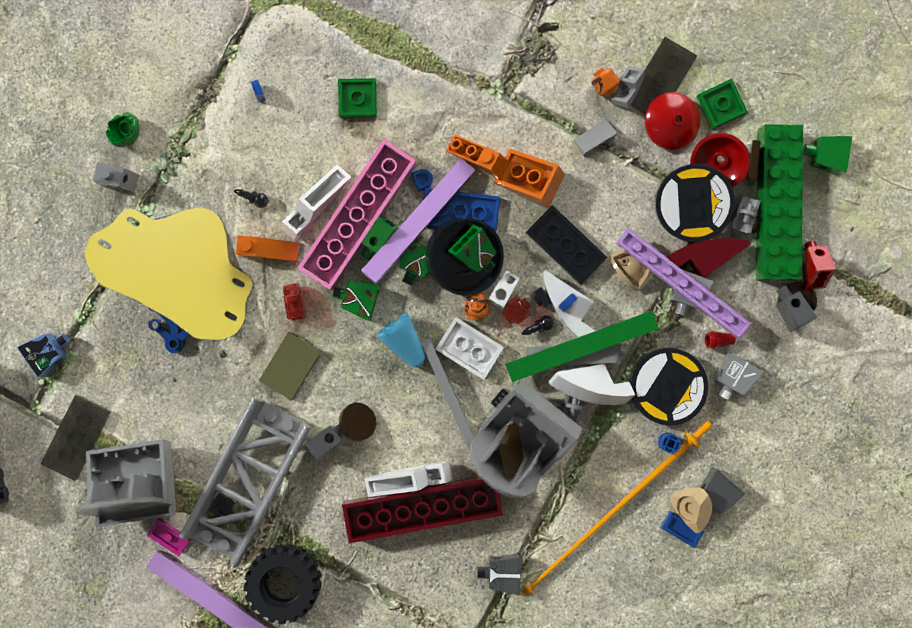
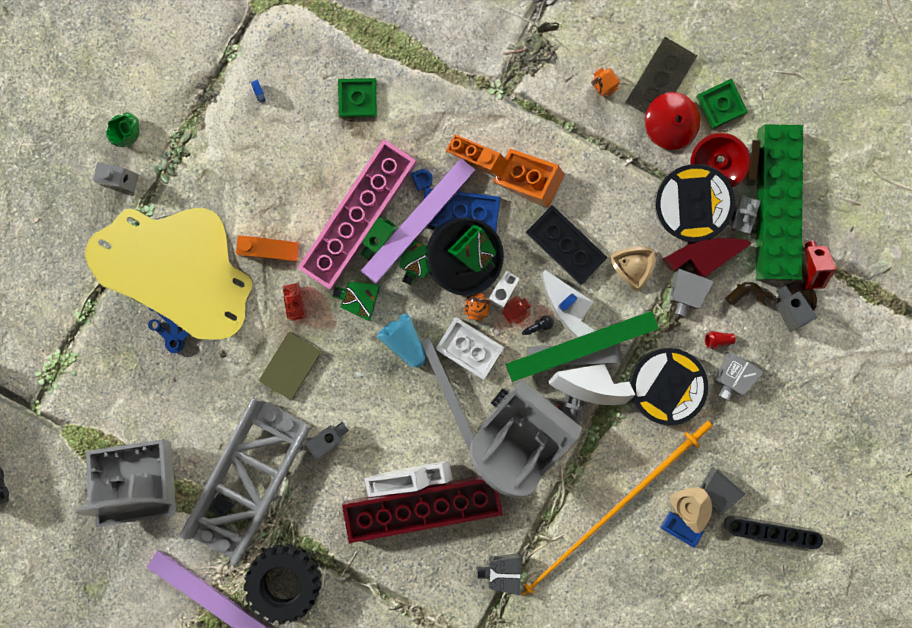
(44, 353): torso -> none
(74, 437): clear smoke tile -> none
(168, 537): dark pink plate -> none
(259, 200): black bar -> none
(315, 202): white slope -> none
(357, 421): dark brown tile -> none
(511, 451): dark brown tile -> none
(541, 298): black plate -> none
(594, 137): light grey slope -> none
(629, 86): light grey slope -> none
(665, 441): blue wheel -> none
(683, 283): lavender tile -> none
(746, 288): none -> dark brown piece
(781, 535): none -> black beam
(830, 153): green torso -> none

